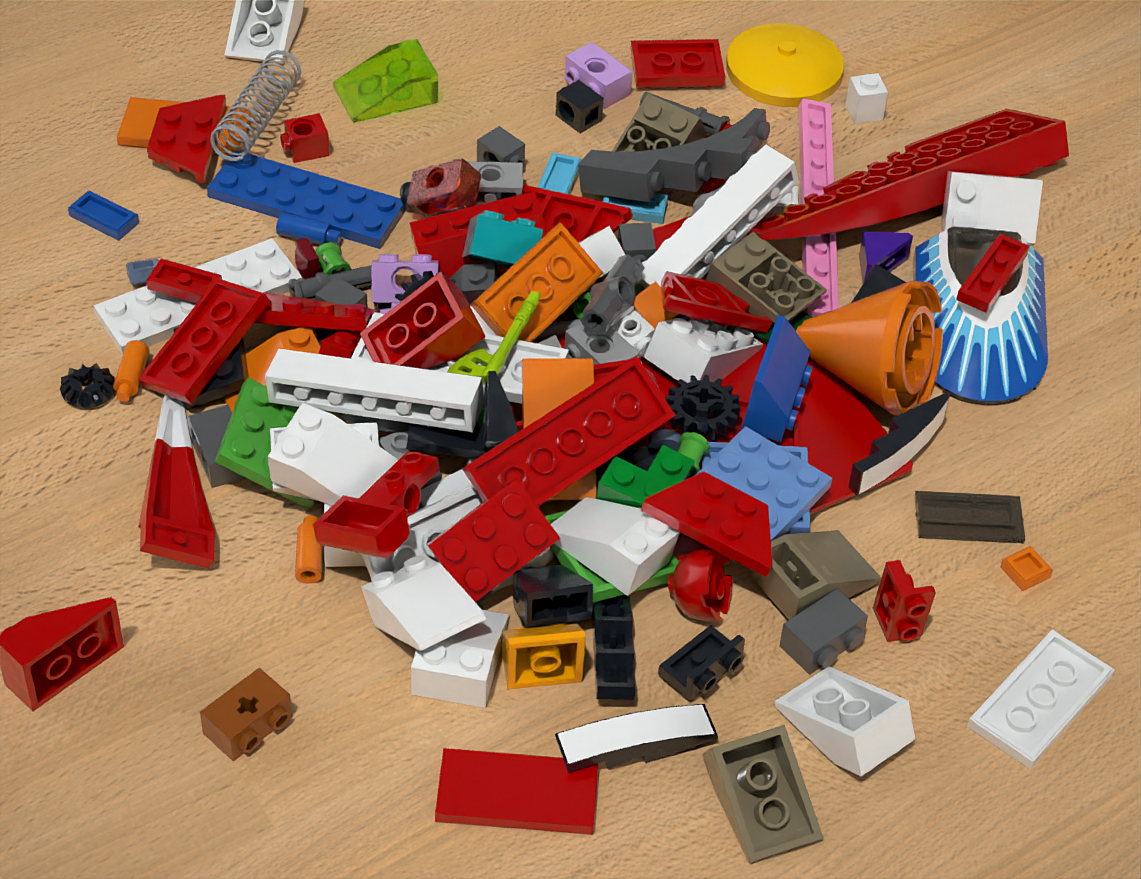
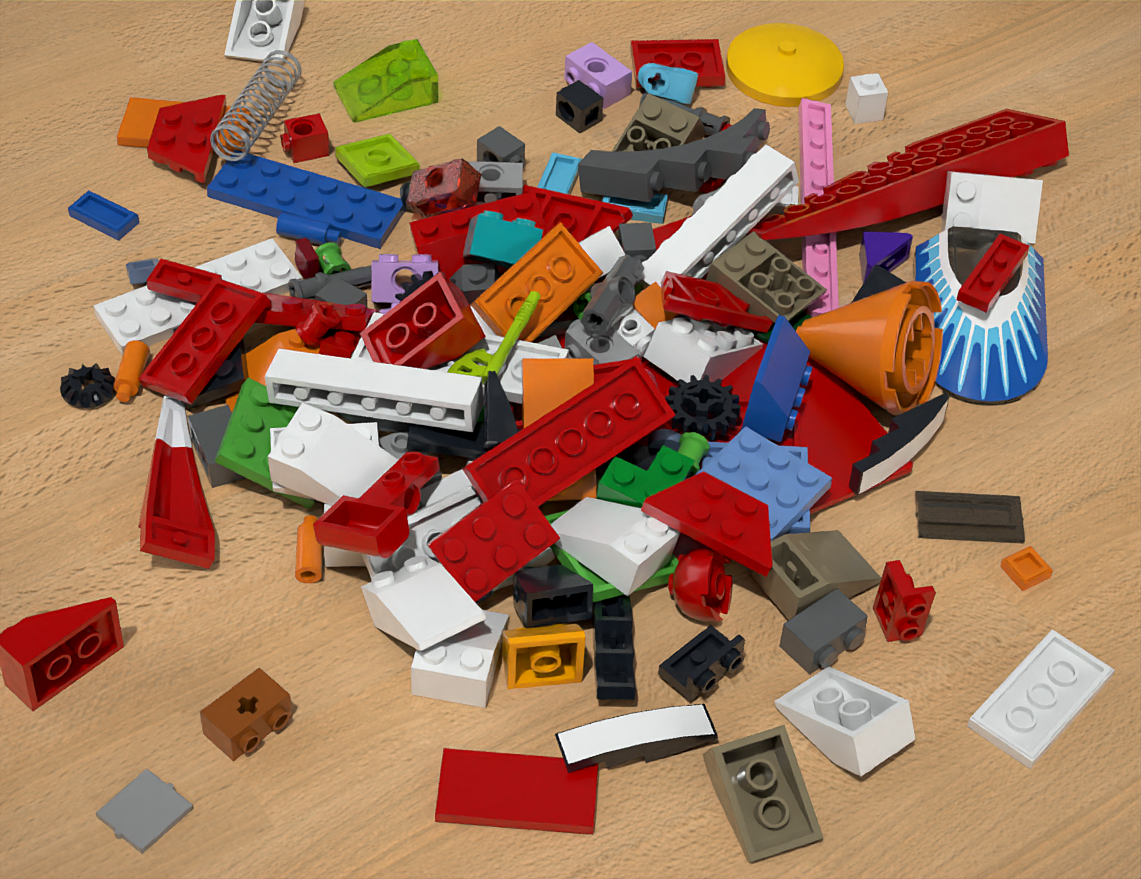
(144, 811): none -> light grey piece
(317, 323): none -> red bush
(376, 160): none -> lime plate
(673, 83): none -> medium azure piece

